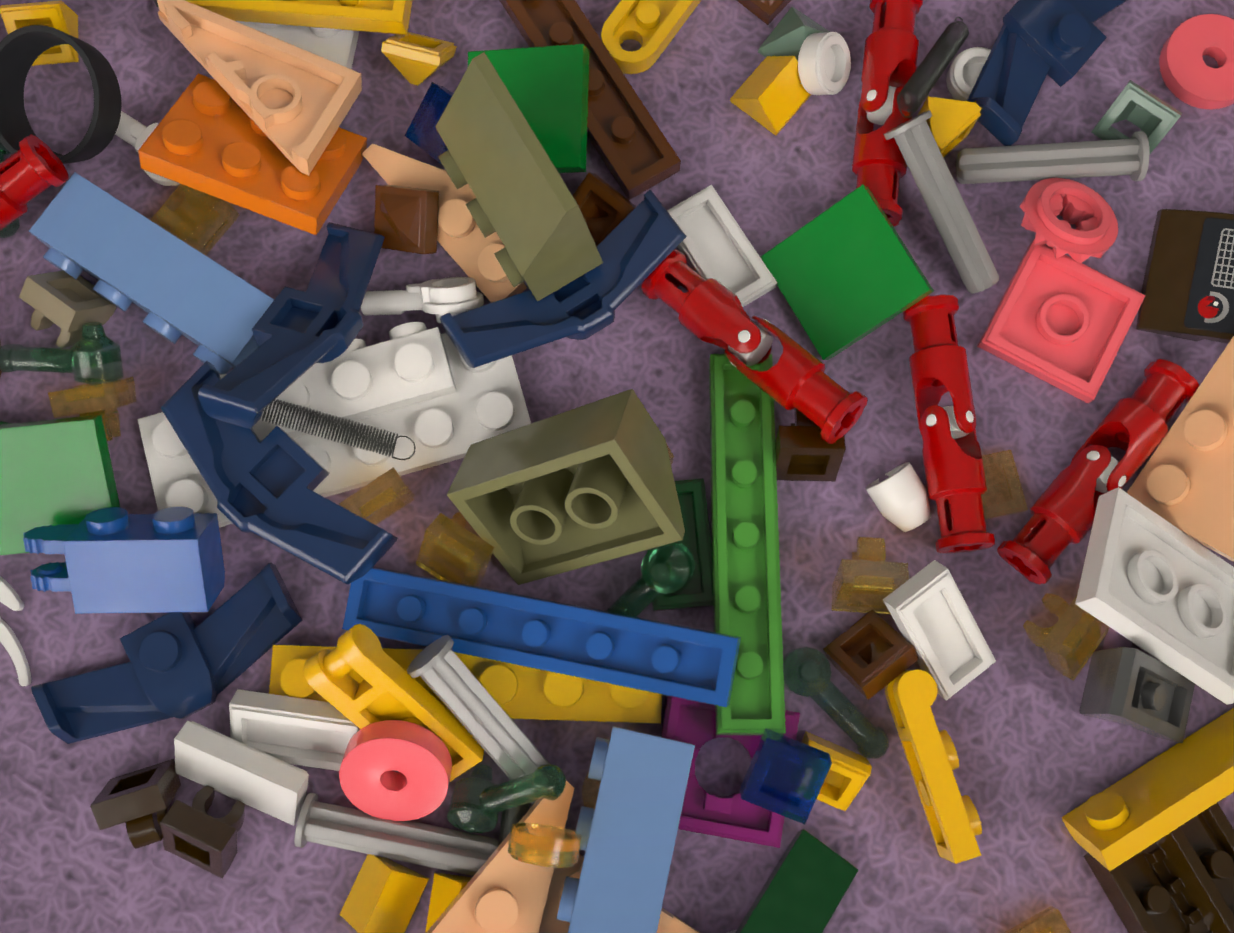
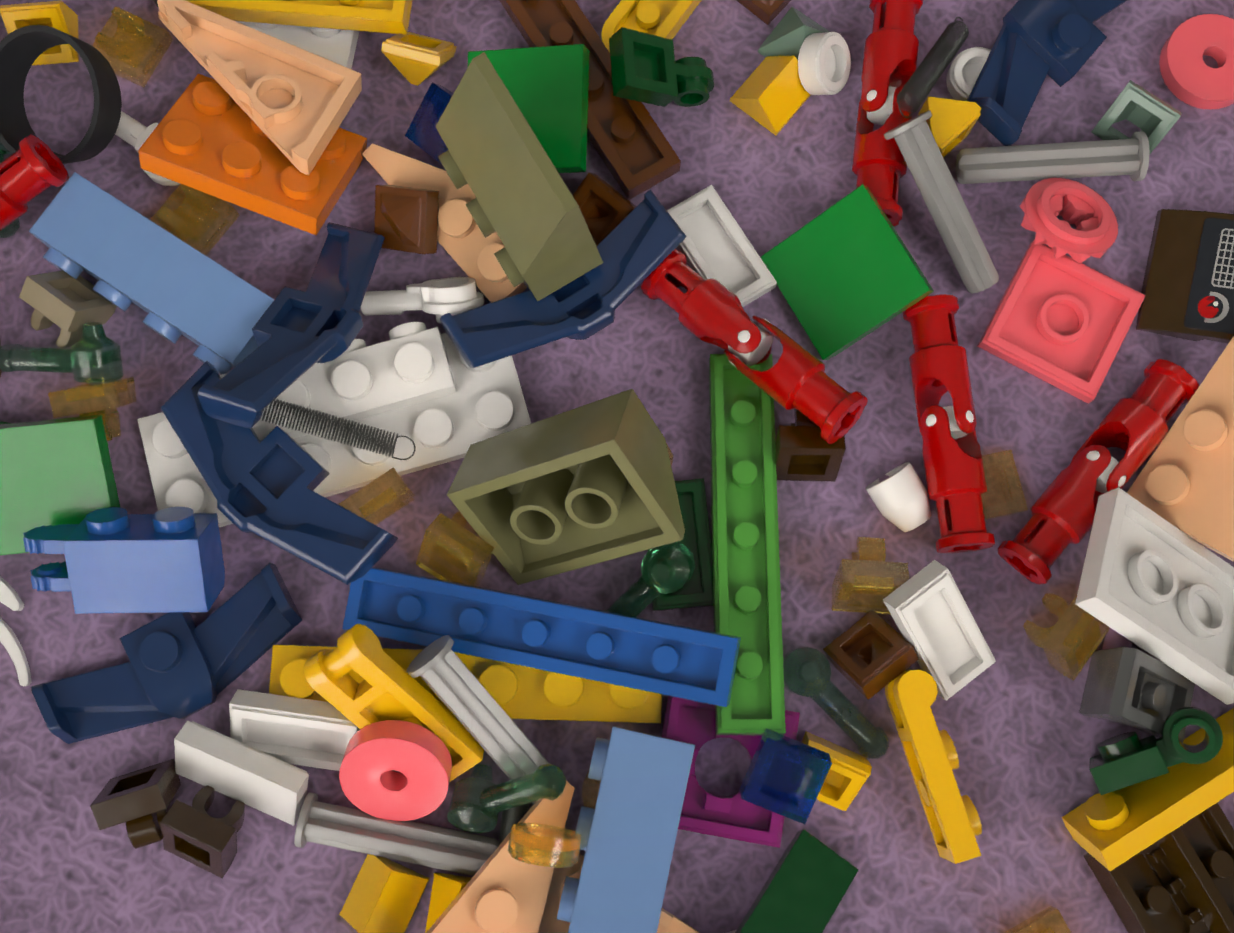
(132, 45): none -> clear yellow tile
(647, 71): none -> dark green plate
(1129, 761): none -> dark green plate

